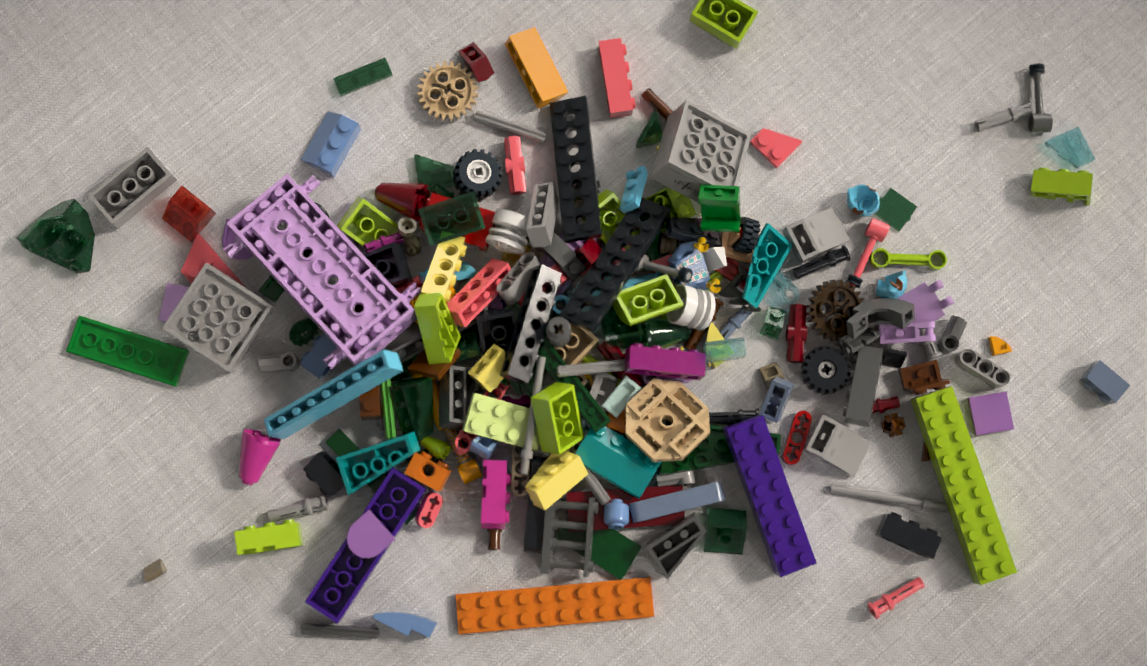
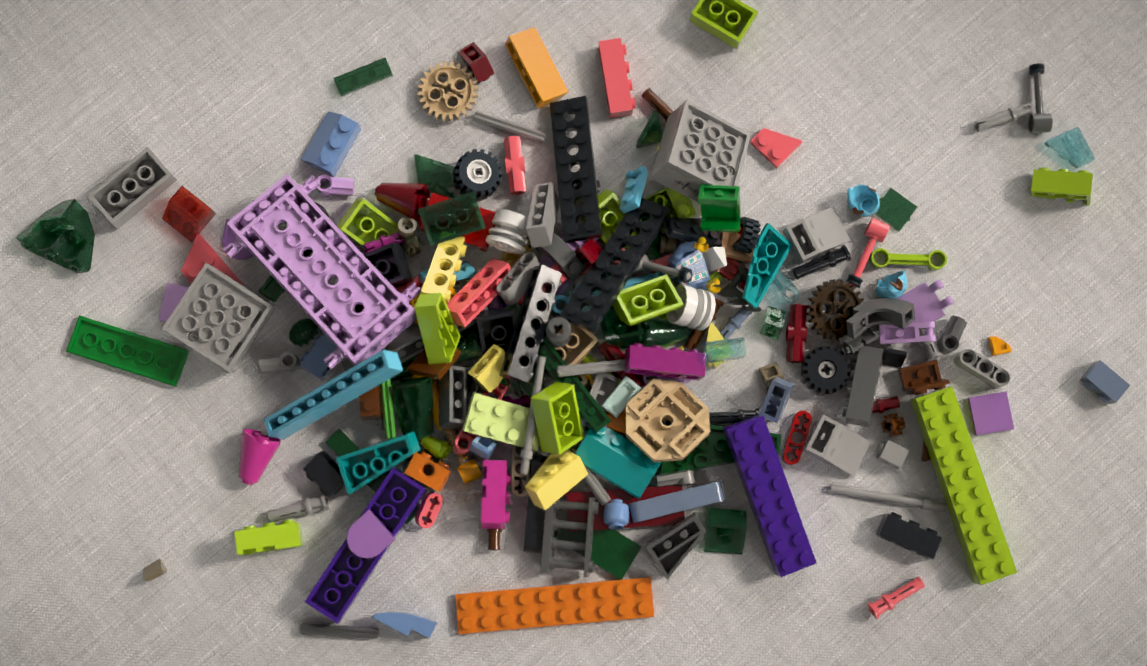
(337, 186): none -> lavender piece
(891, 454): none -> light grey brick

